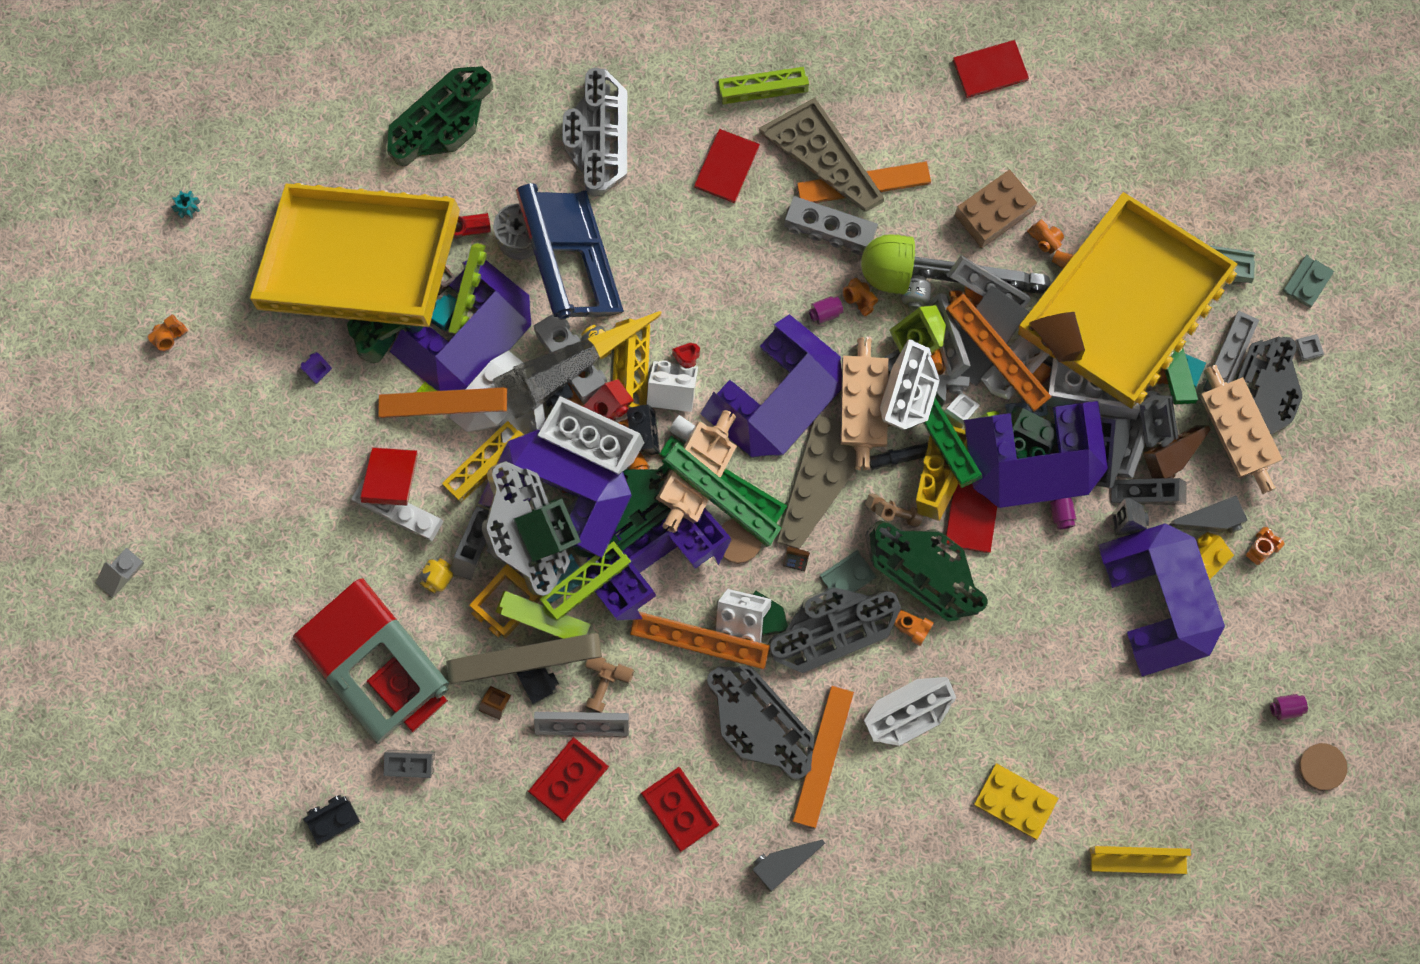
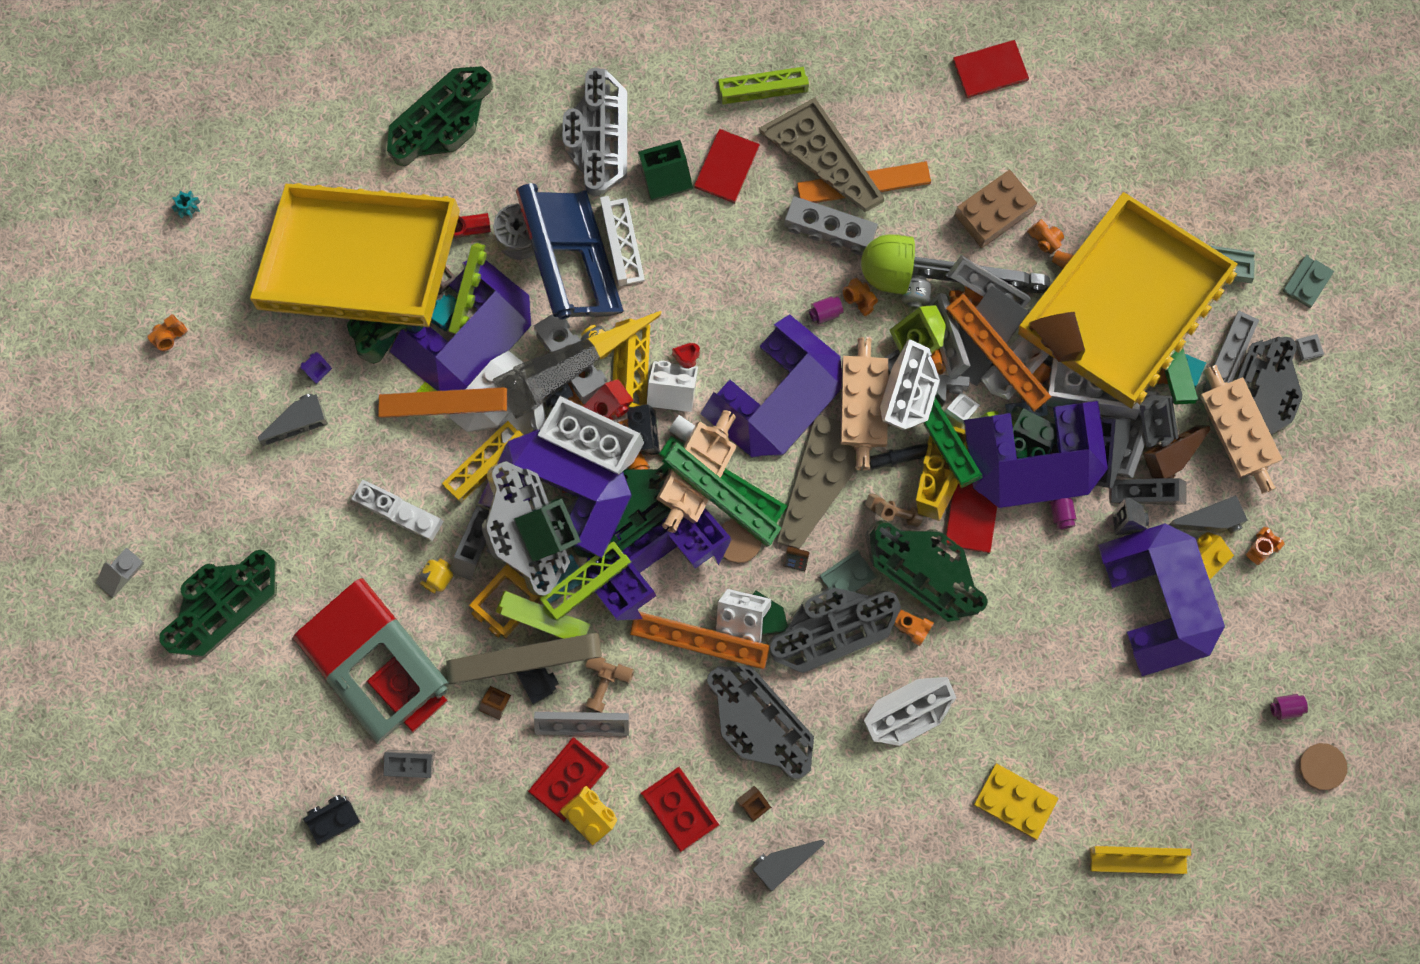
(215, 603): none -> dark green connector
(296, 419): none -> dark grey slope
(389, 476): red tile -> none
(589, 815): none -> yellow bracket
(614, 241): none -> white fence
(665, 170): none -> dark green slope
(753, 803): none -> reddish brown slope
(823, 757): orange tile -> none

